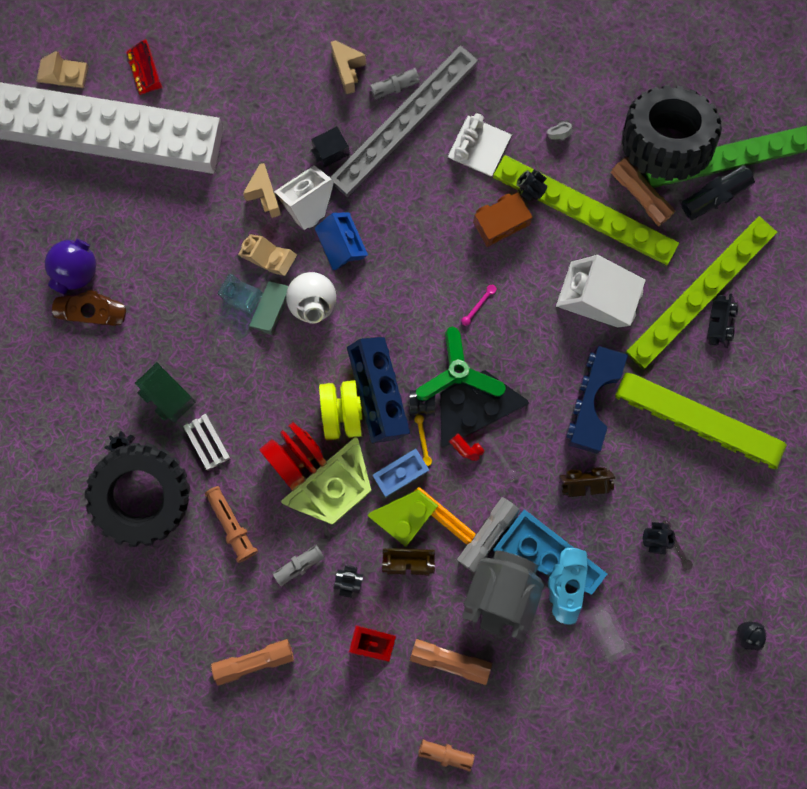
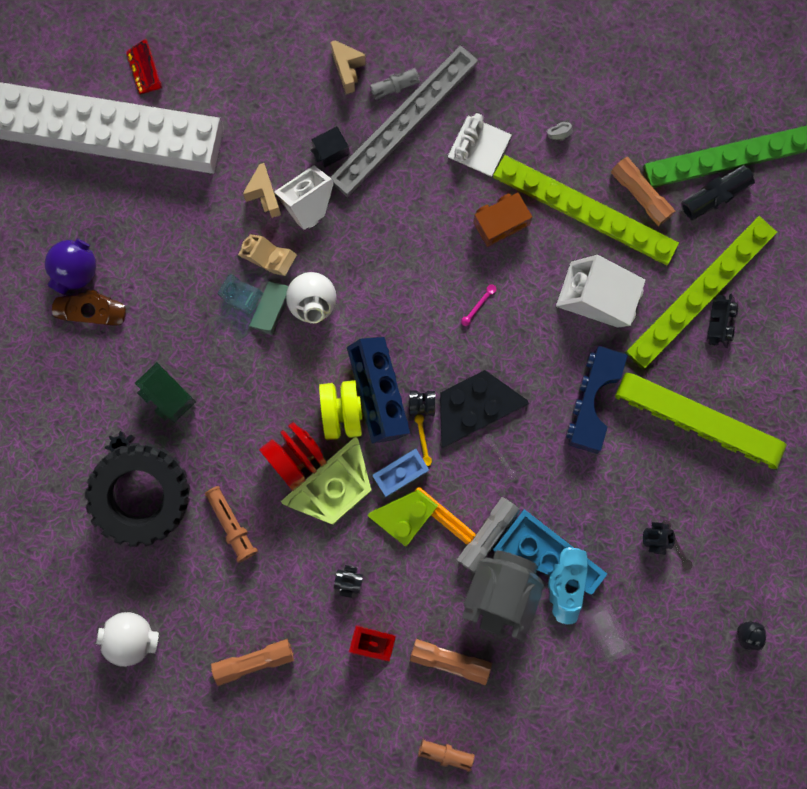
(62, 72): tan slope -> none
(126, 639): none -> white brick
(196, 423): white tile -> none
(298, 565): light grey pin -> none
(340, 239): blue panel -> none
(417, 560): dark brown hinge -> none
(468, 375): green piece -> none
(472, 453): red arm -> none
(531, 185): black gear -> none
(599, 481): dark brown hinge -> none
(676, 110): black tyre -> none

